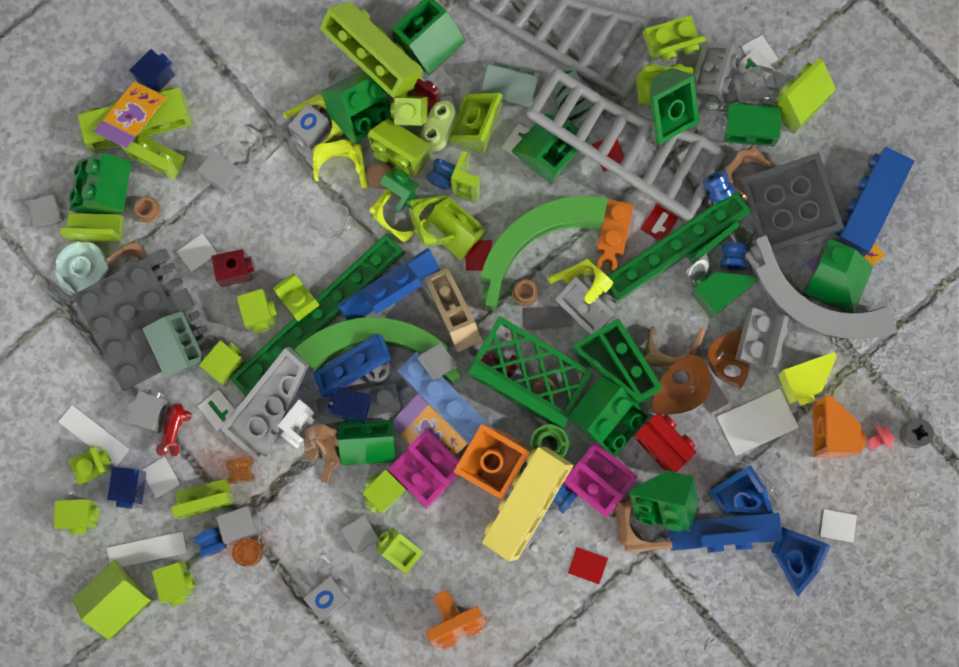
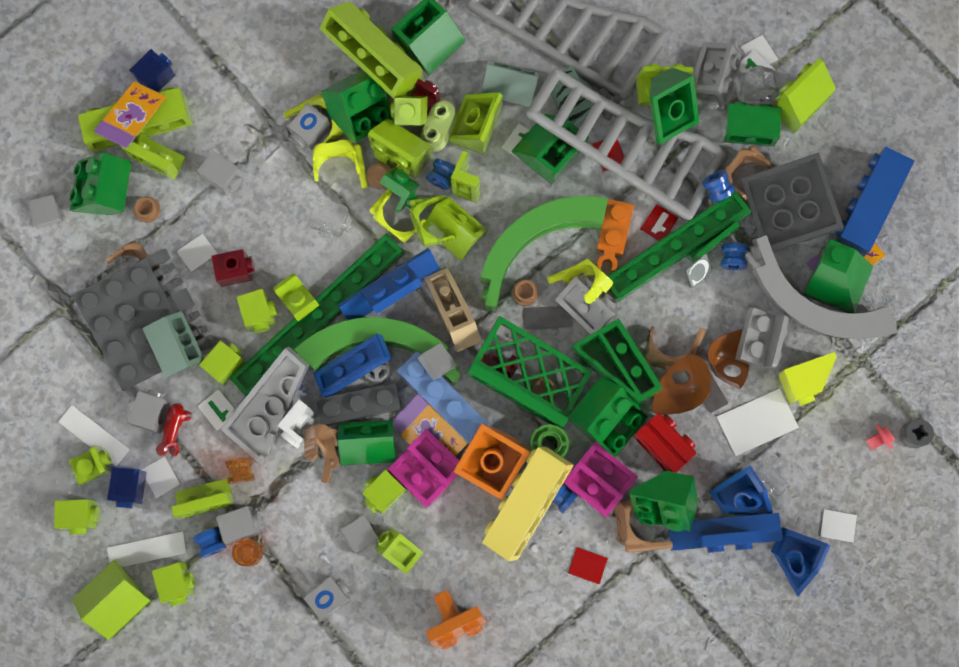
(81, 266): light aqua tile -> none
(93, 228): lime panel -> none
(350, 405): clear blue brick -> none
(477, 255): red sticker -> none
(671, 38): lime bracket -> none
(720, 290): green slope -> none
(835, 430): orange slope -> none

